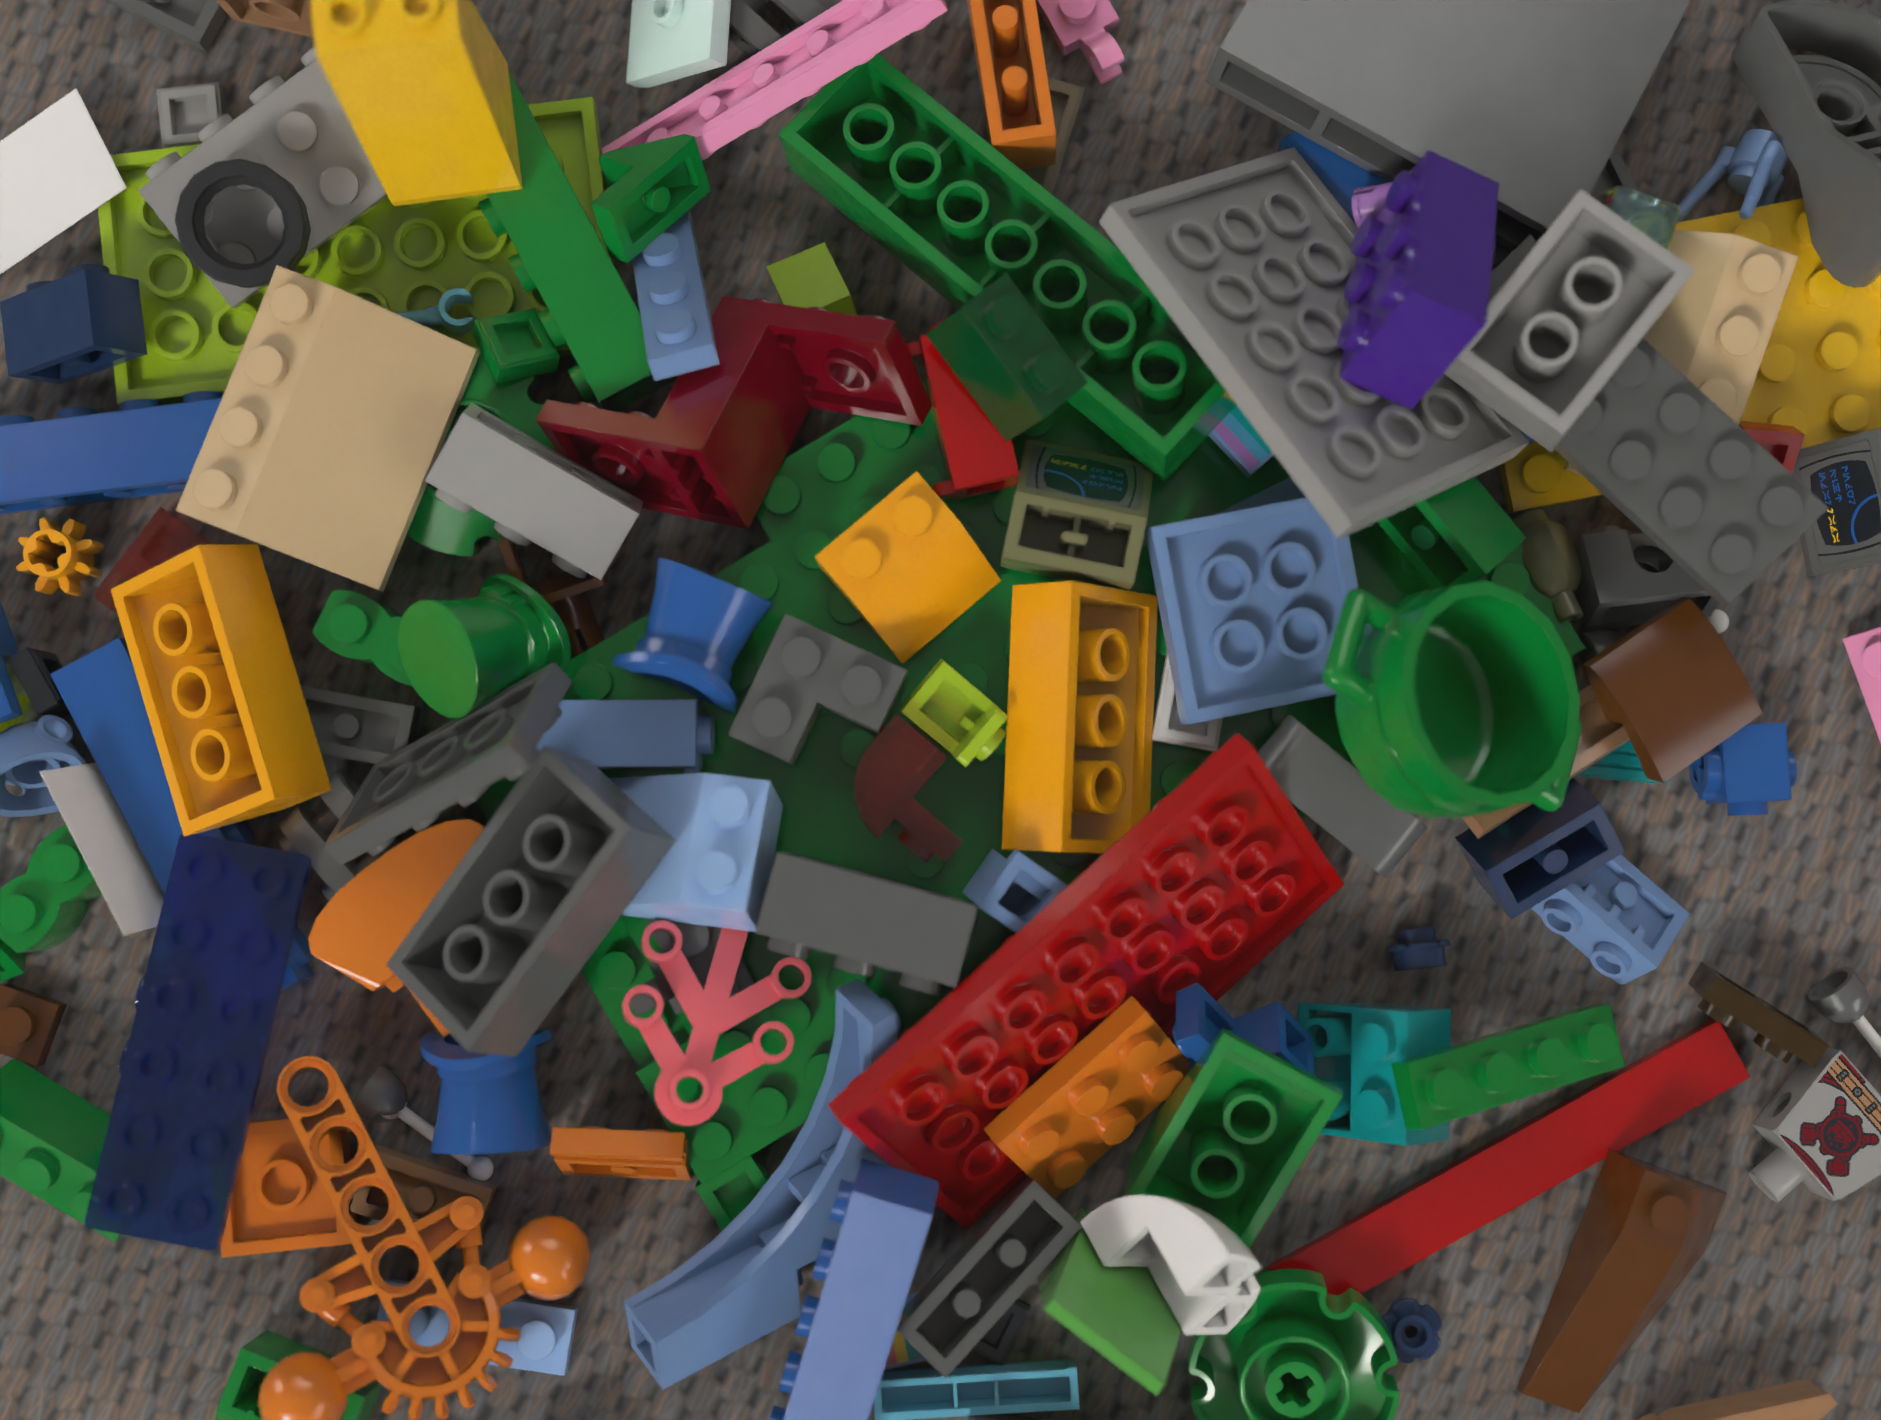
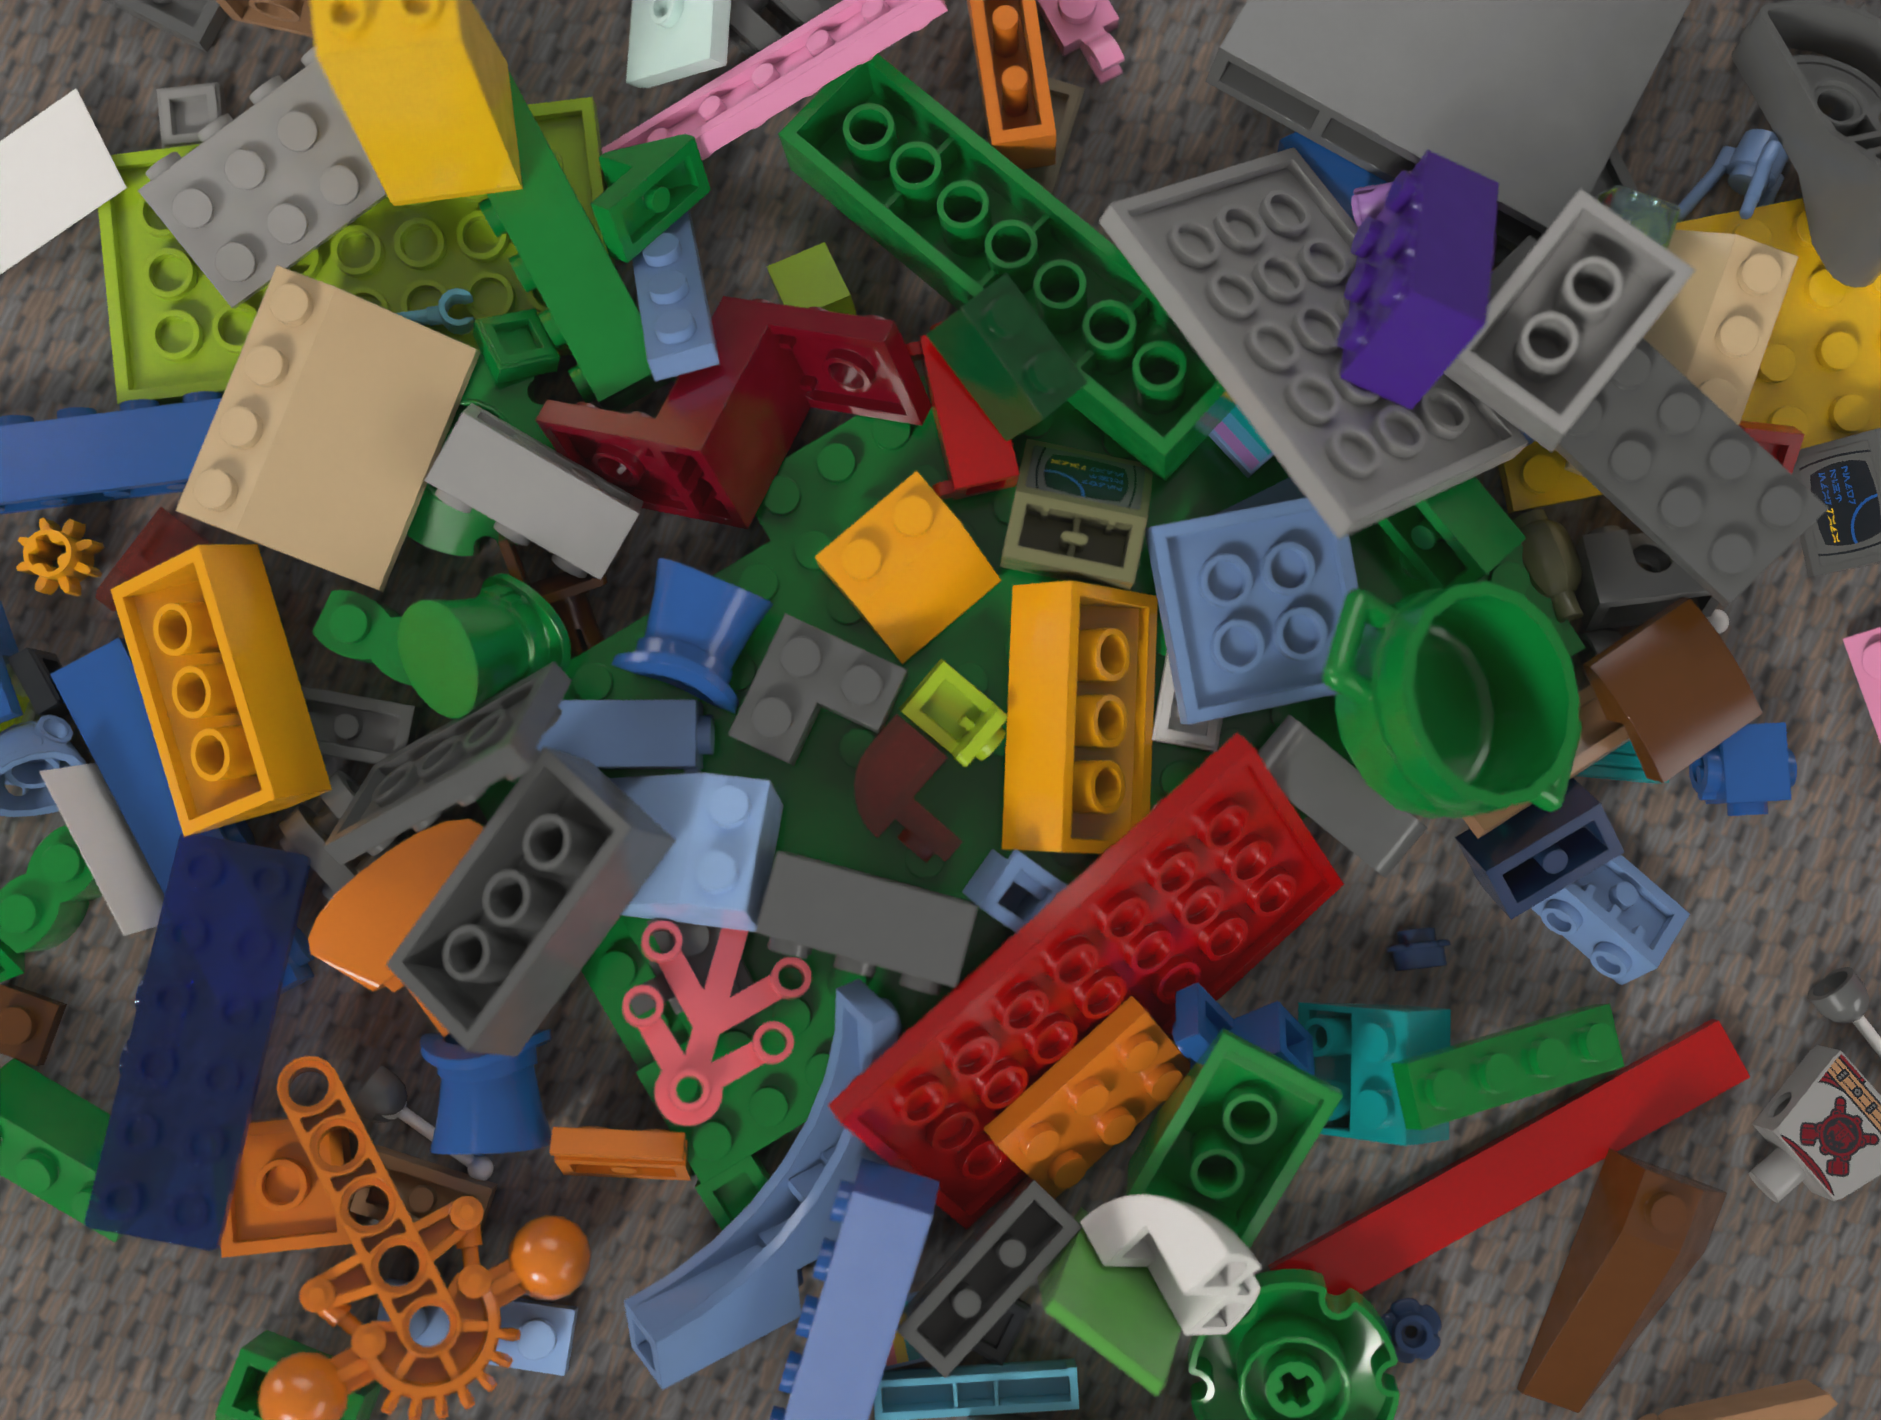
(73, 325): dark blue brick -> none
(192, 232): black tyre -> none
(1776, 1030): dark brown plate -> none

